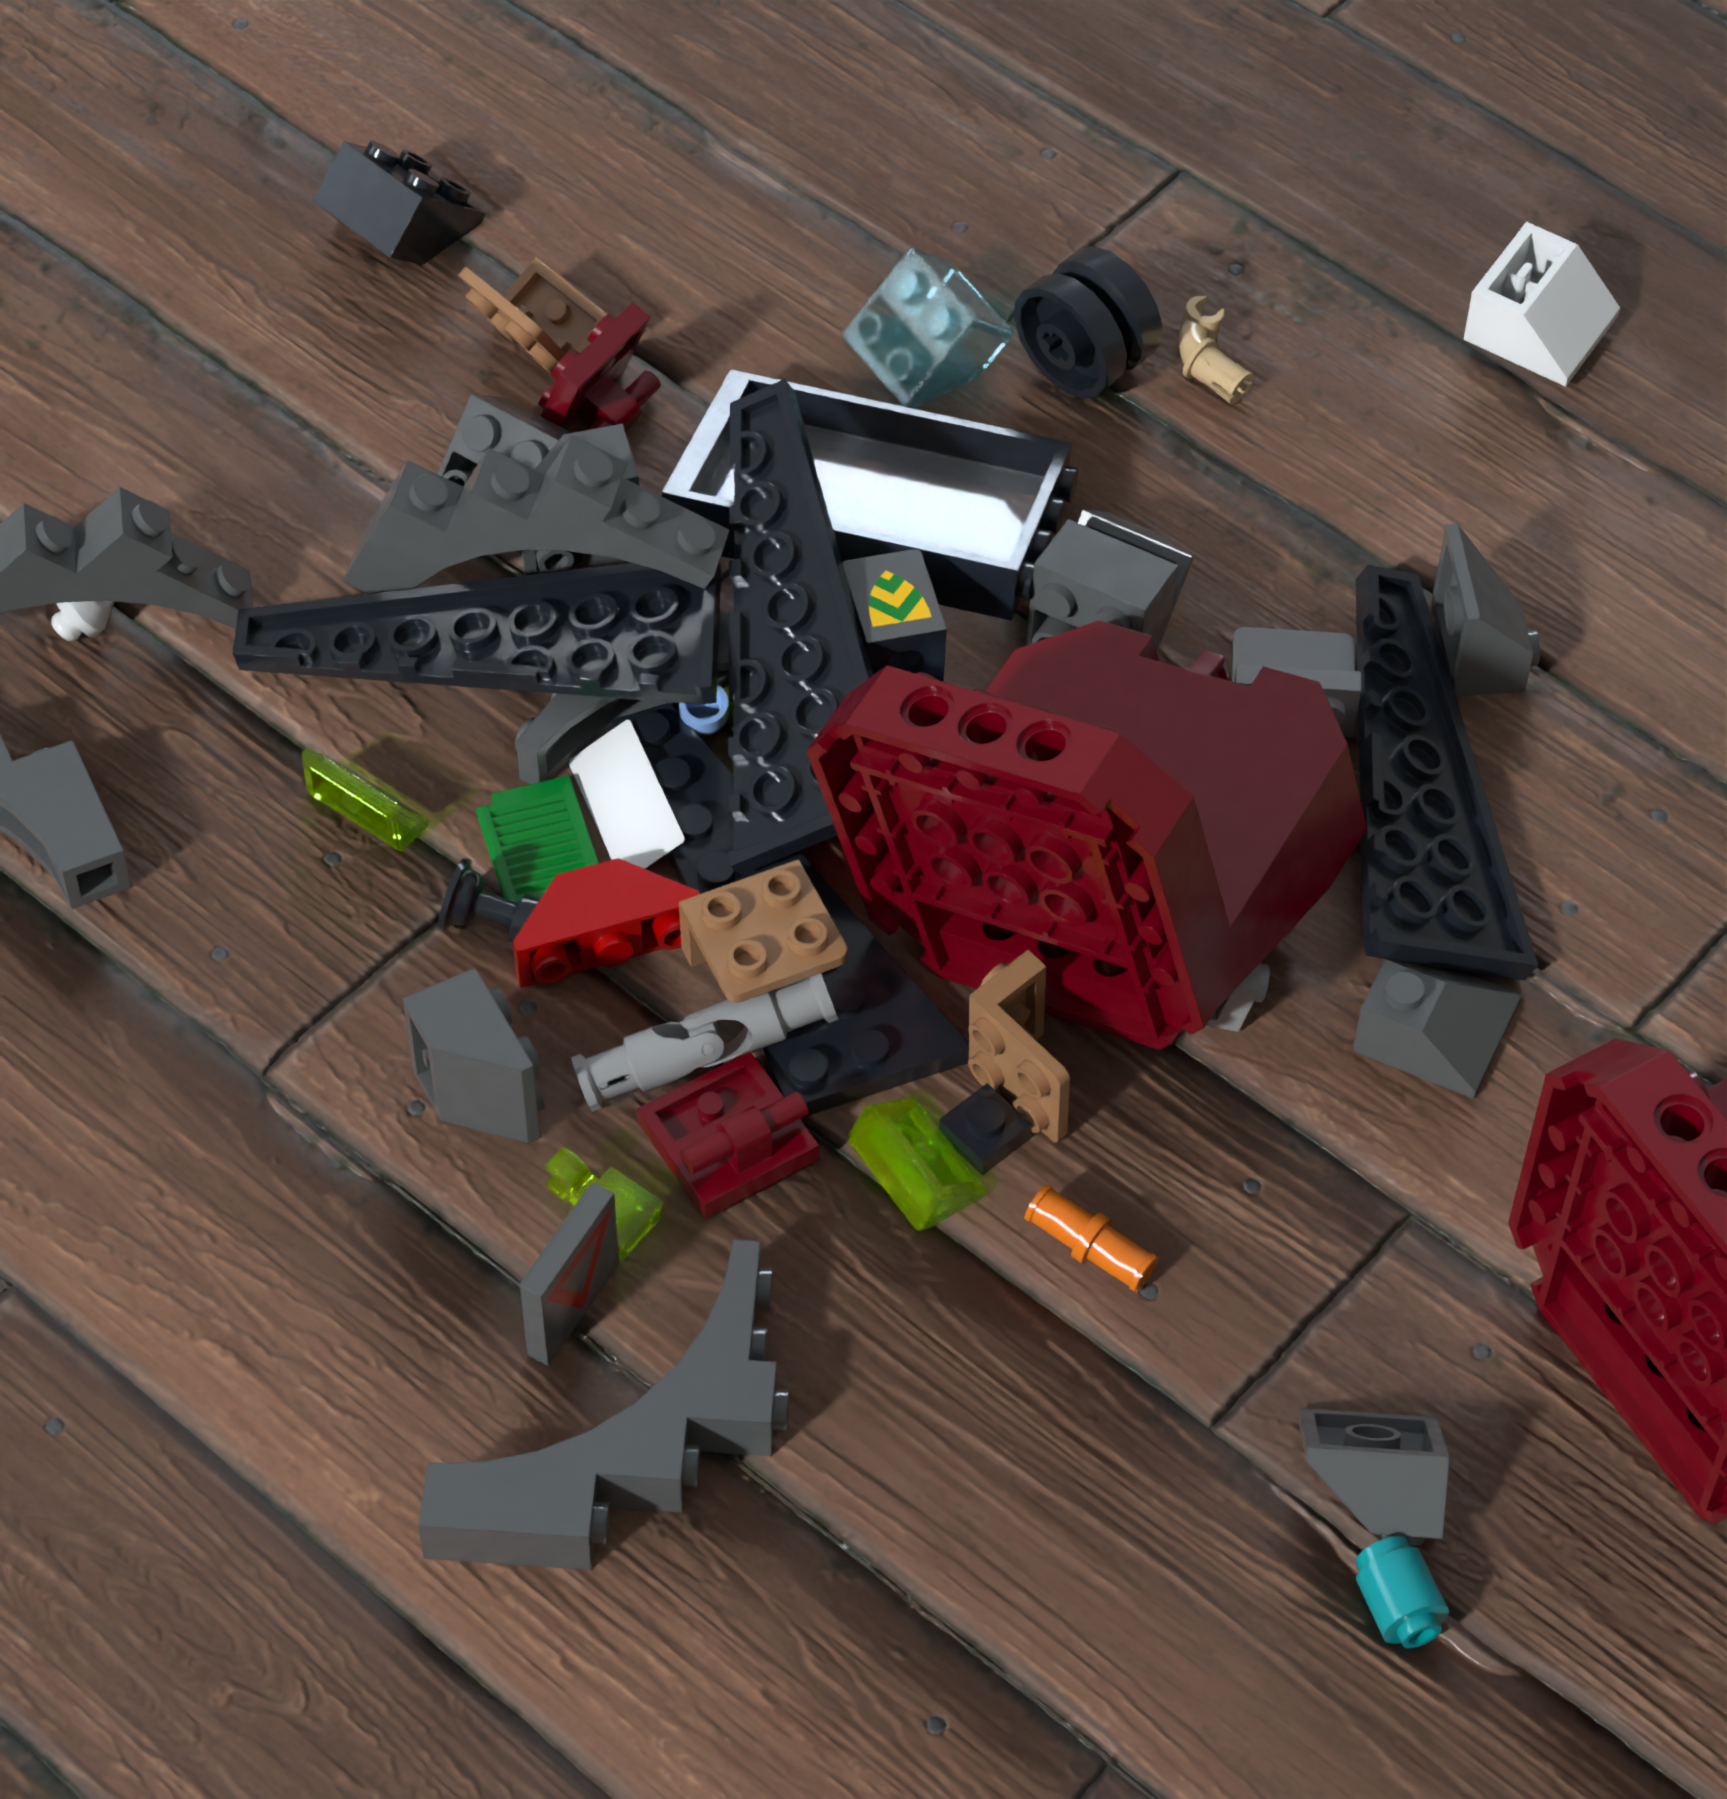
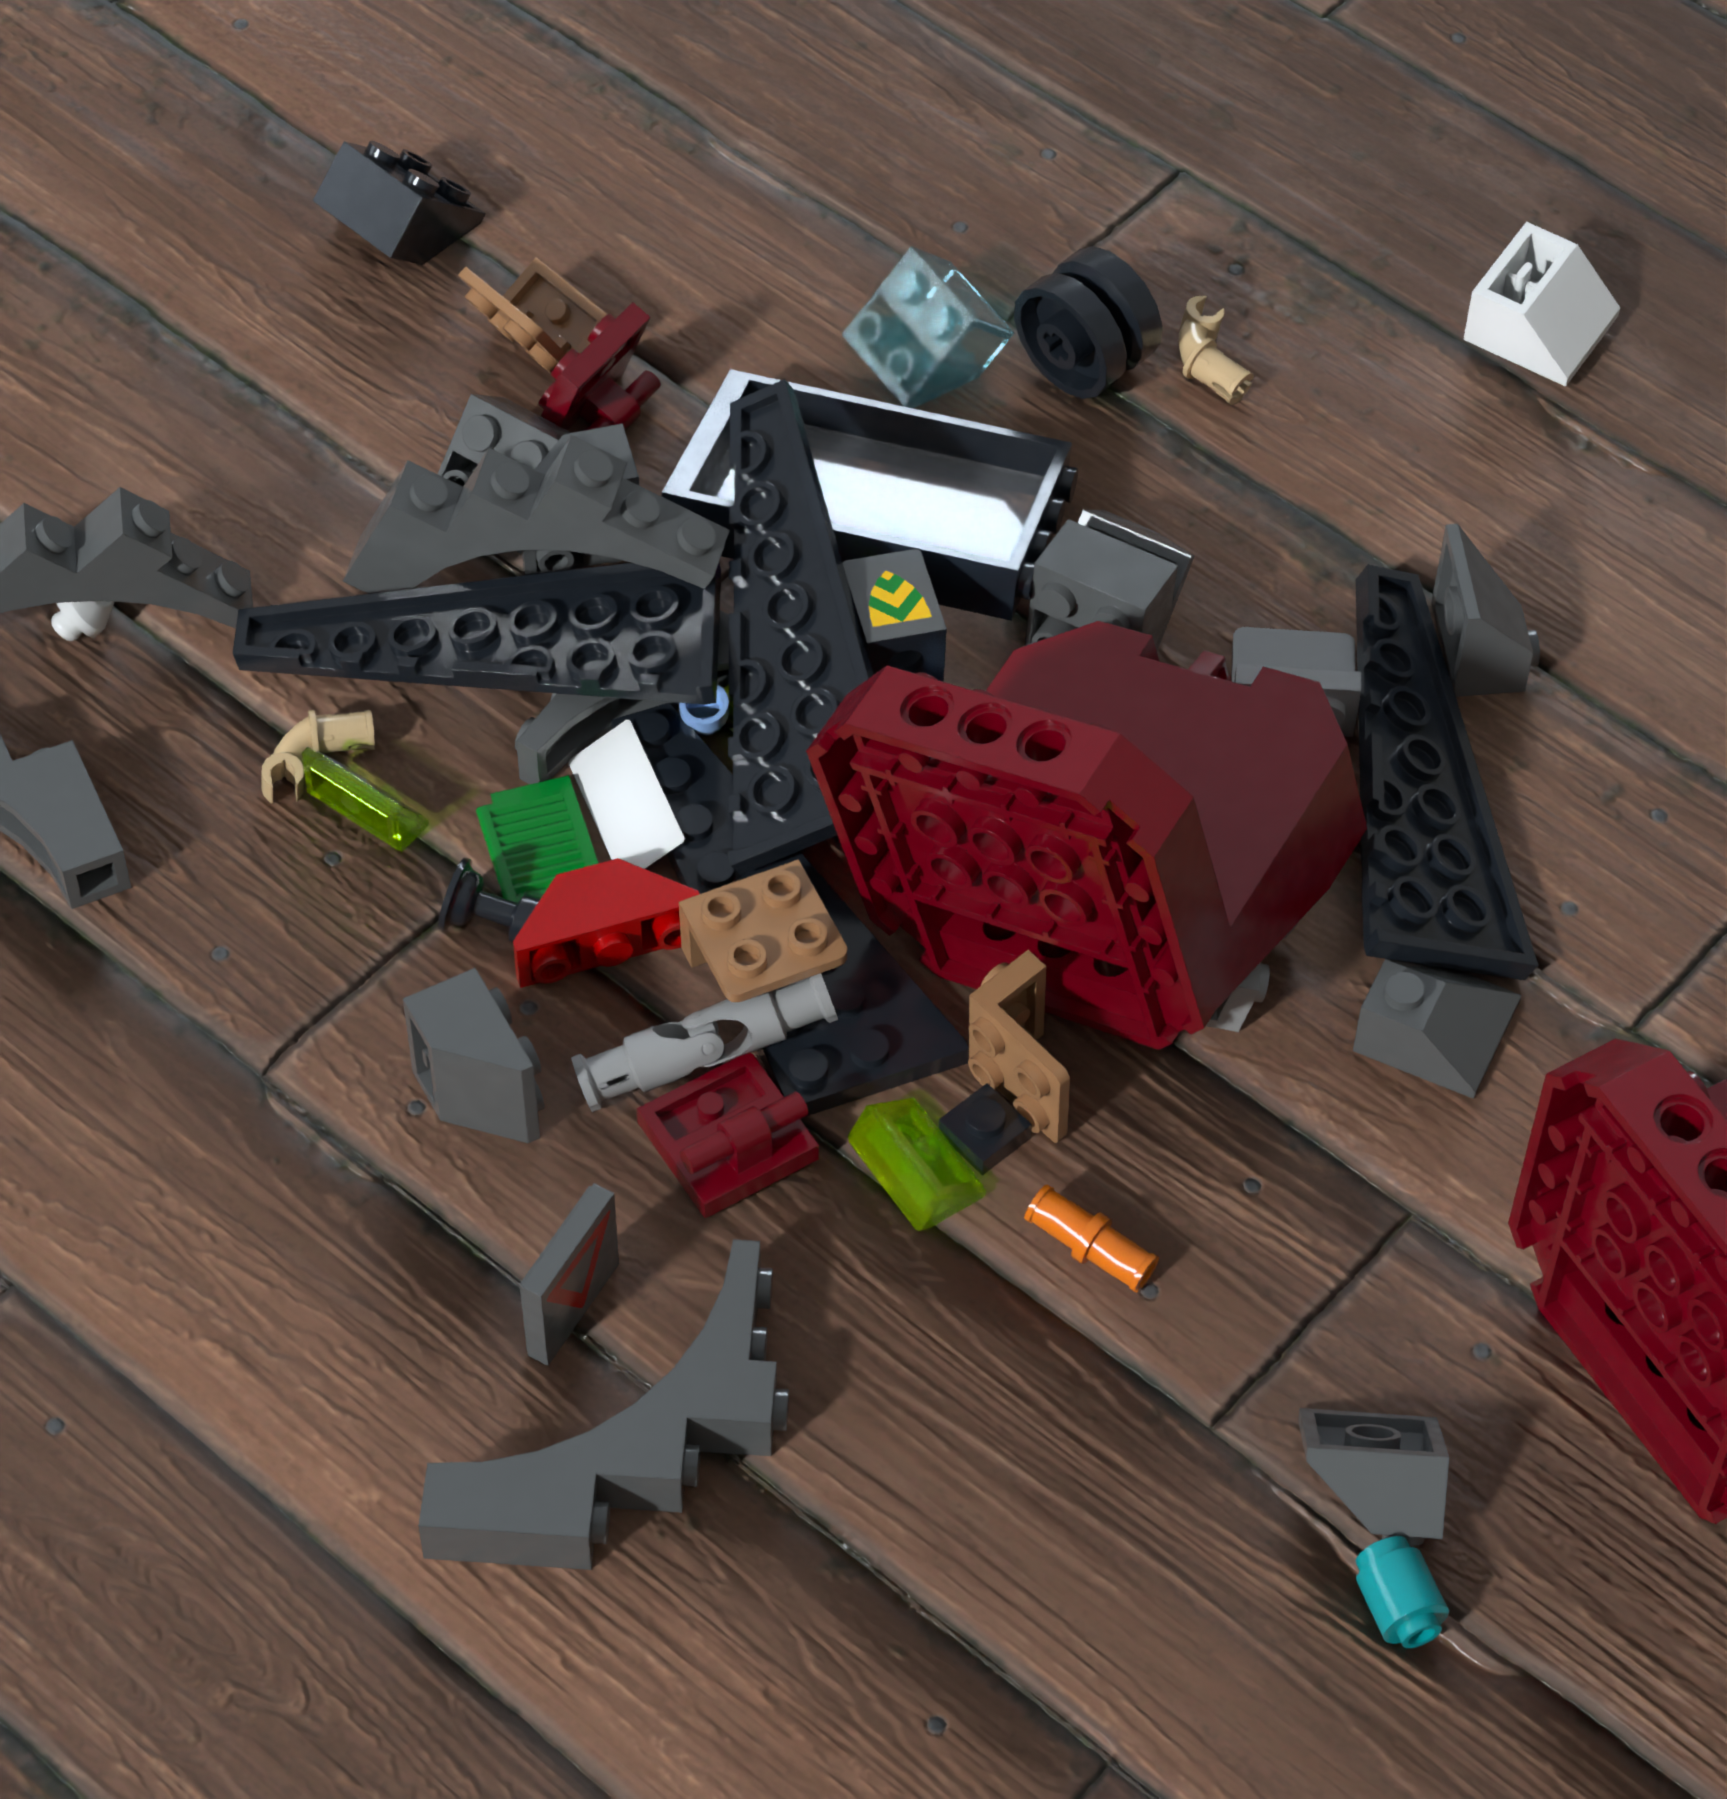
(321, 734): none -> tan piece
(634, 1206): clear neon green plate -> none

